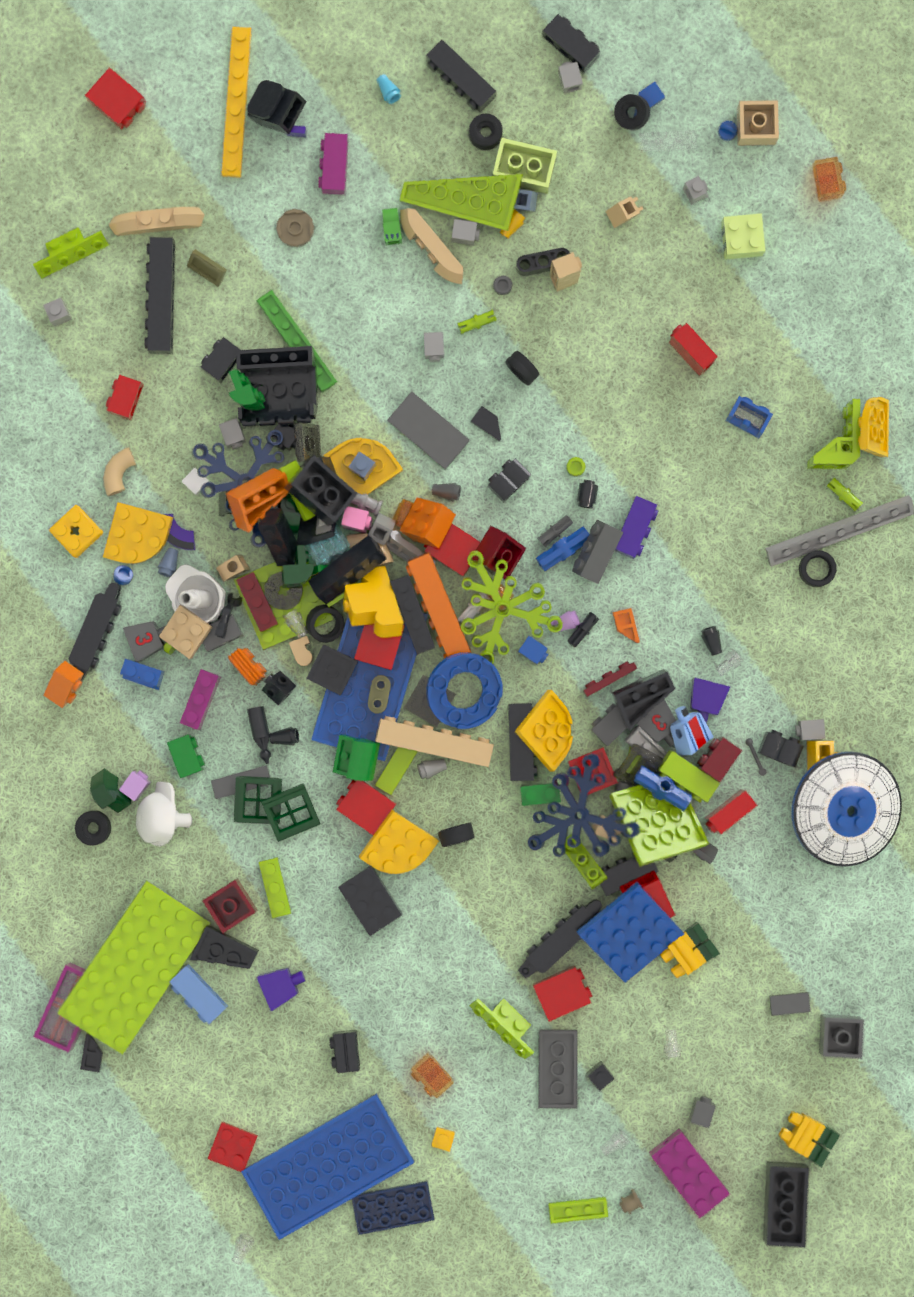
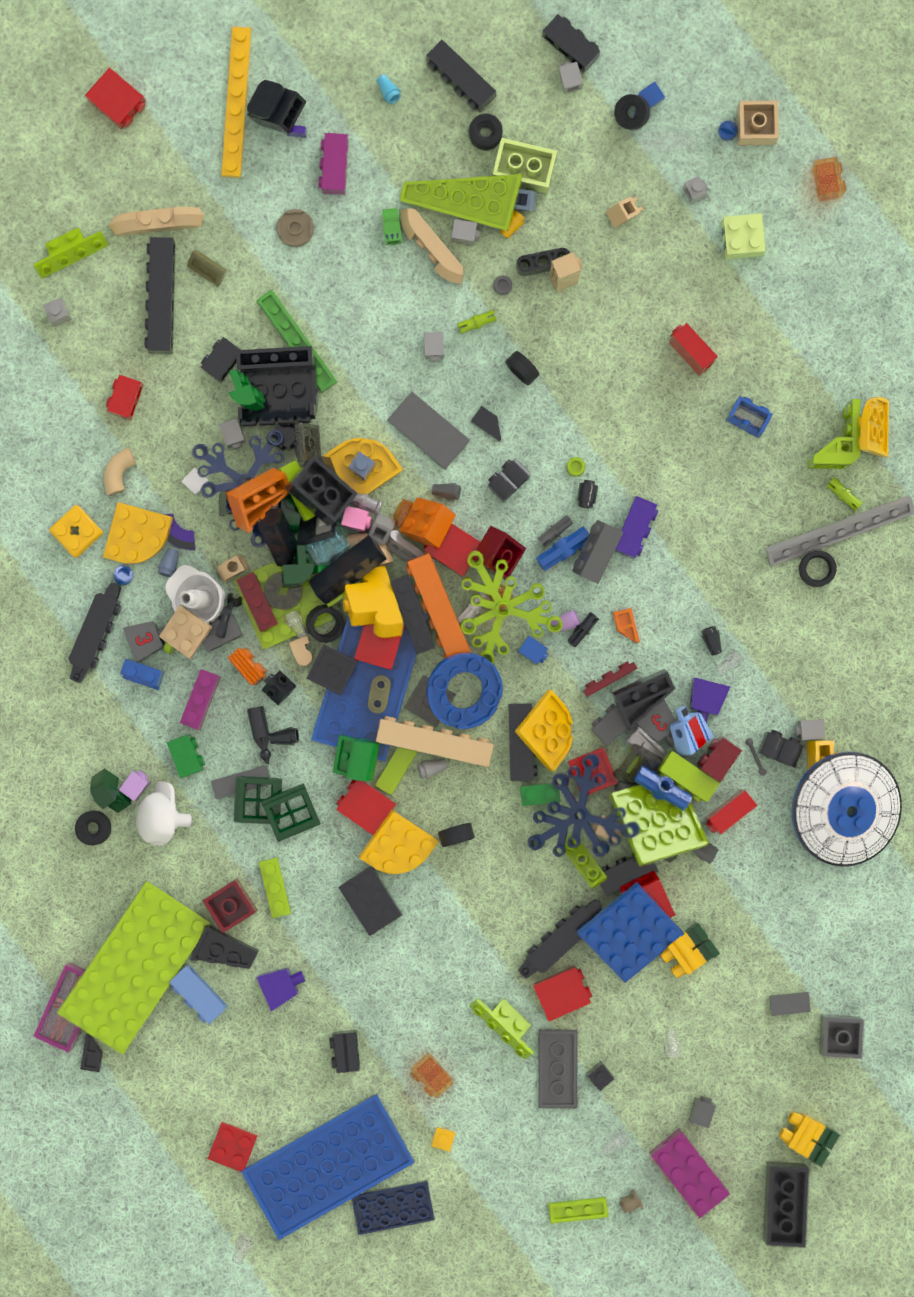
(64, 684): orange brick -> none

